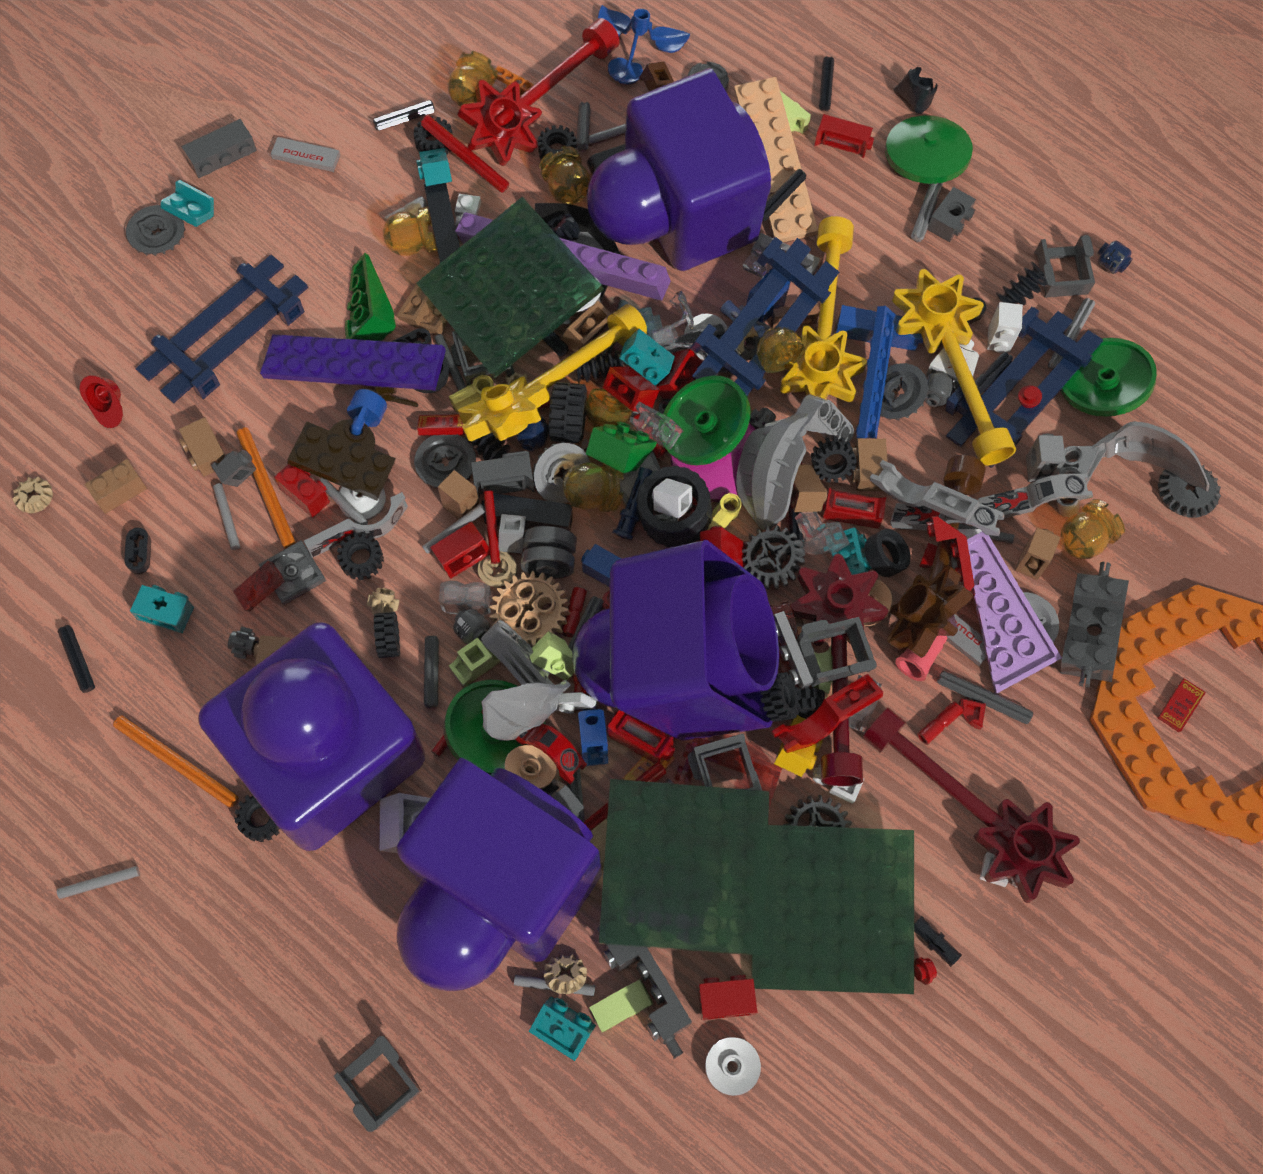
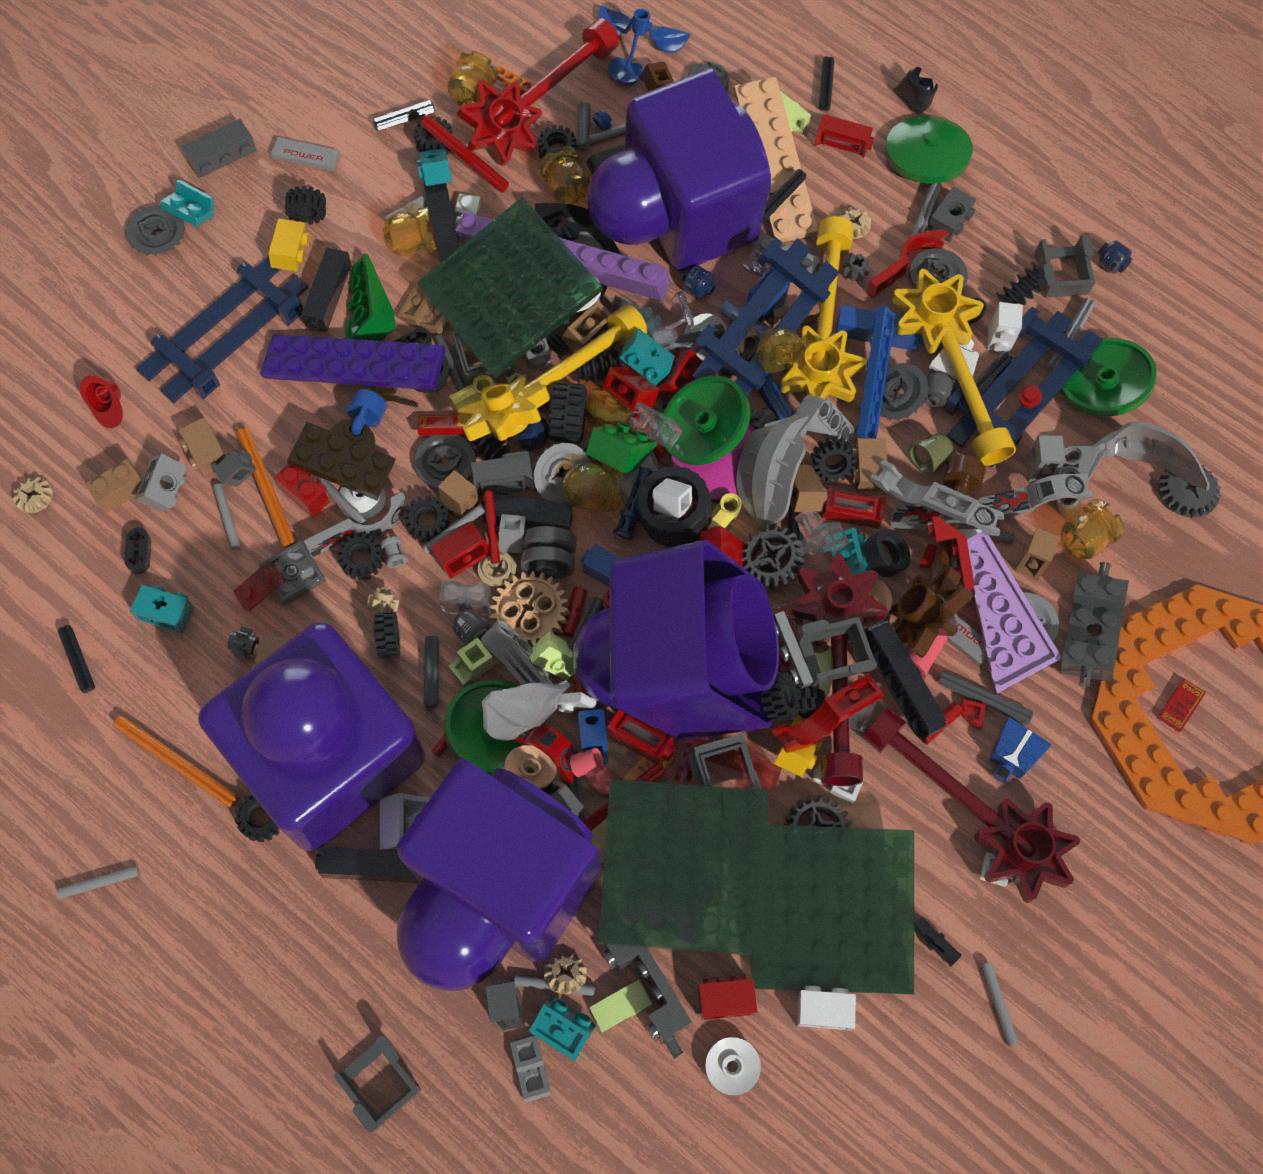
(150, 490): none -> light grey brick
(288, 245): none -> yellow brick
(305, 205): none -> black tyre
(326, 289): none -> black brick
(362, 865): none -> black brick
(394, 552): none -> light grey bush
(421, 507): none -> black tyre
(505, 1005): none -> dark grey brick
(530, 1069): none -> light grey slope
(540, 360): none -> light grey brick
(592, 768): none -> coral piece
(602, 120): none -> blue plate
(698, 282): none -> dark blue head
(774, 399): none -> blue piece
(826, 1009): none -> white brick
(856, 267): none -> dark grey gear
(864, 222): none -> tan gear
(891, 274): none -> red piece
(904, 680): none -> black beam
(924, 970): red plate -> none
(938, 261): none -> dark grey gear
(939, 449): none -> olive helmet
(999, 1004): none -> light grey bar
(1016, 750): none -> blue torso

